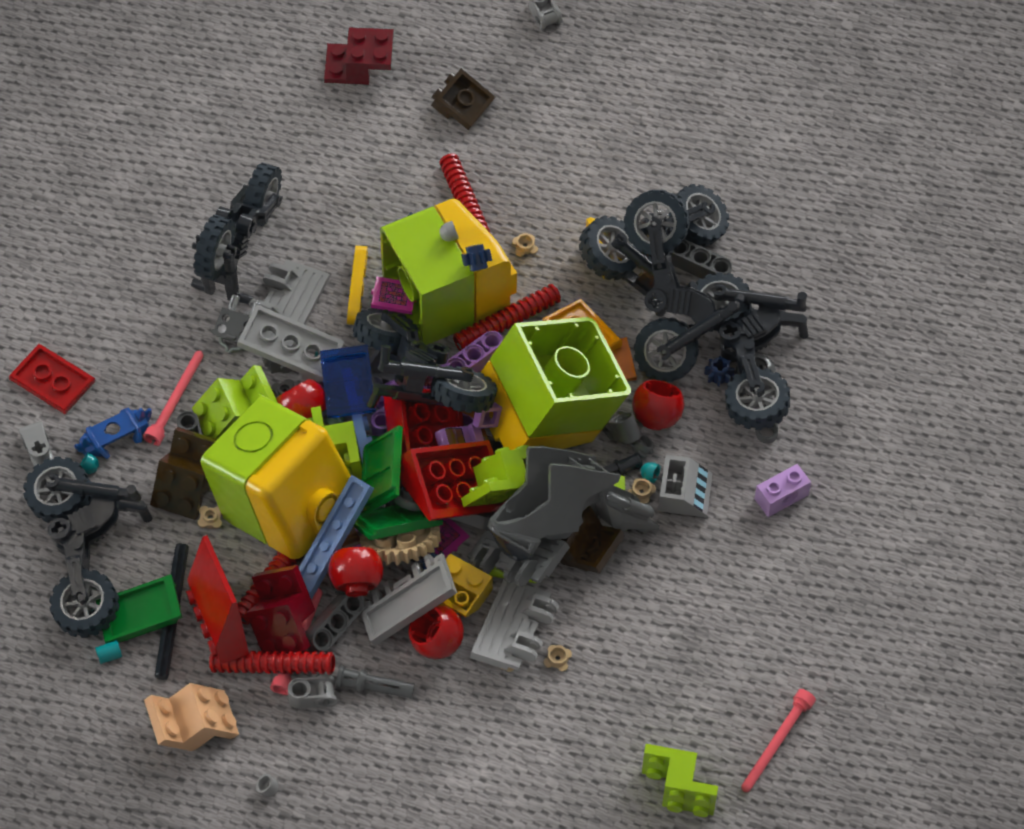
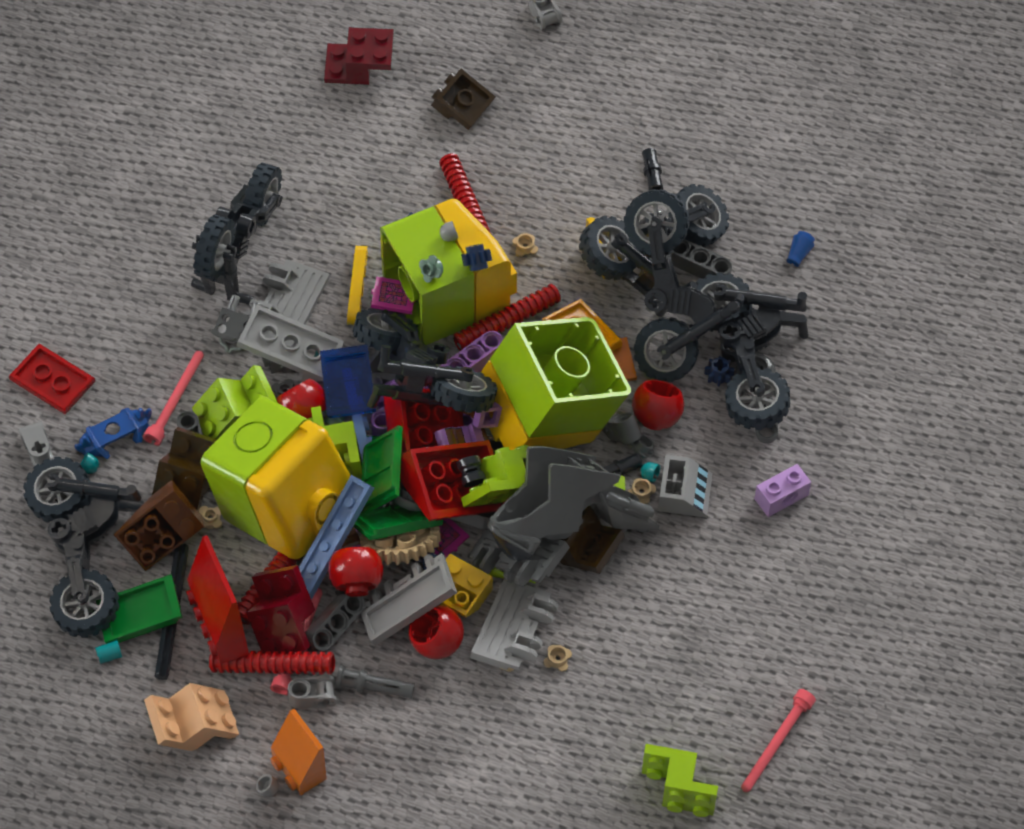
(159, 526): none -> reddish brown slope
(298, 754): none -> orange slope
(431, 268): none -> sand green plate
(471, 471): none -> black wheel
(652, 169): none -> black pin
(801, 245): none -> blue cone

